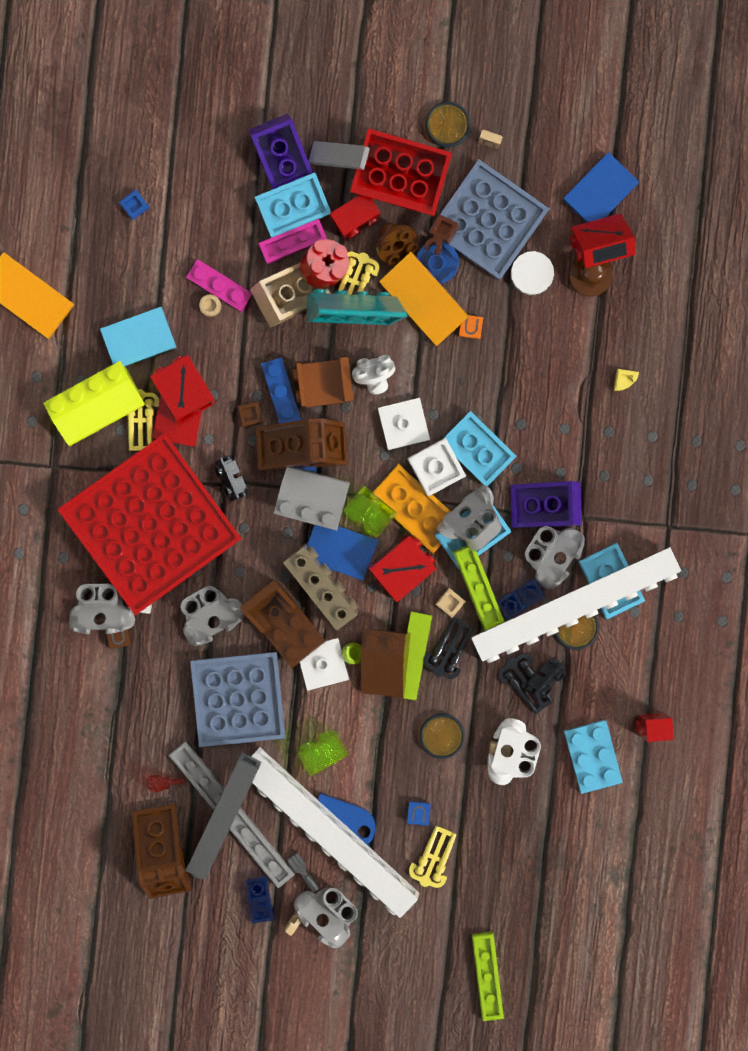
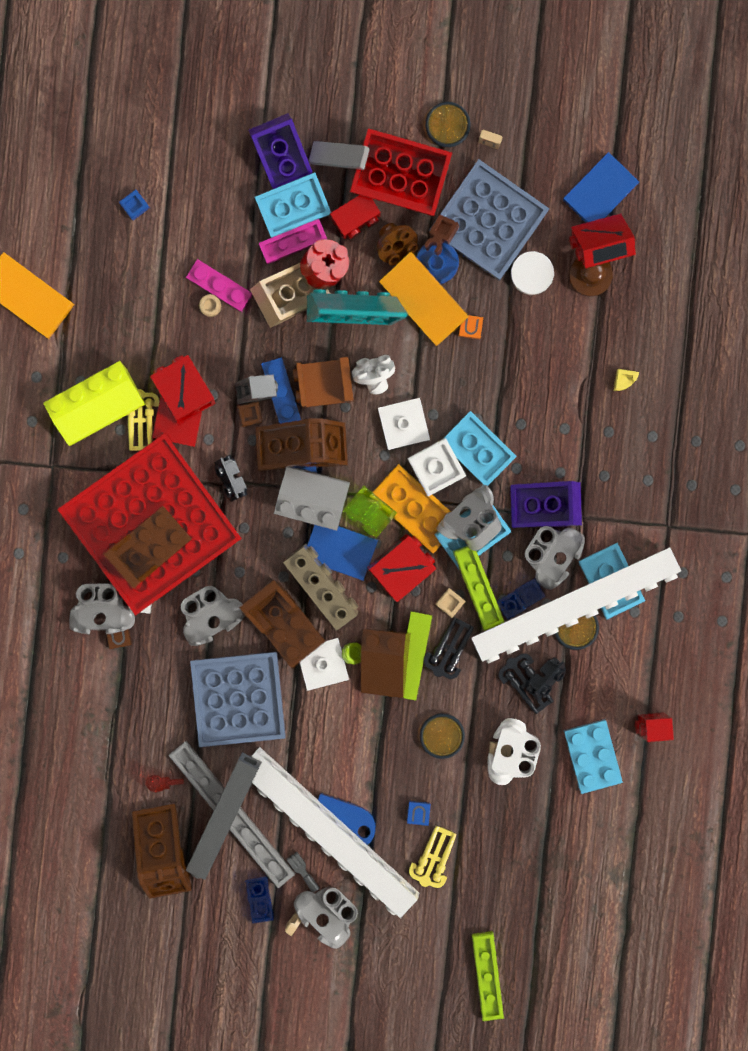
(138, 337): medium azure tile -> none
(147, 547): none -> reddish brown bracket
(256, 389): none -> slope
(323, 752): clear neon green brick -> none
(363, 258): light yellow piece -> none

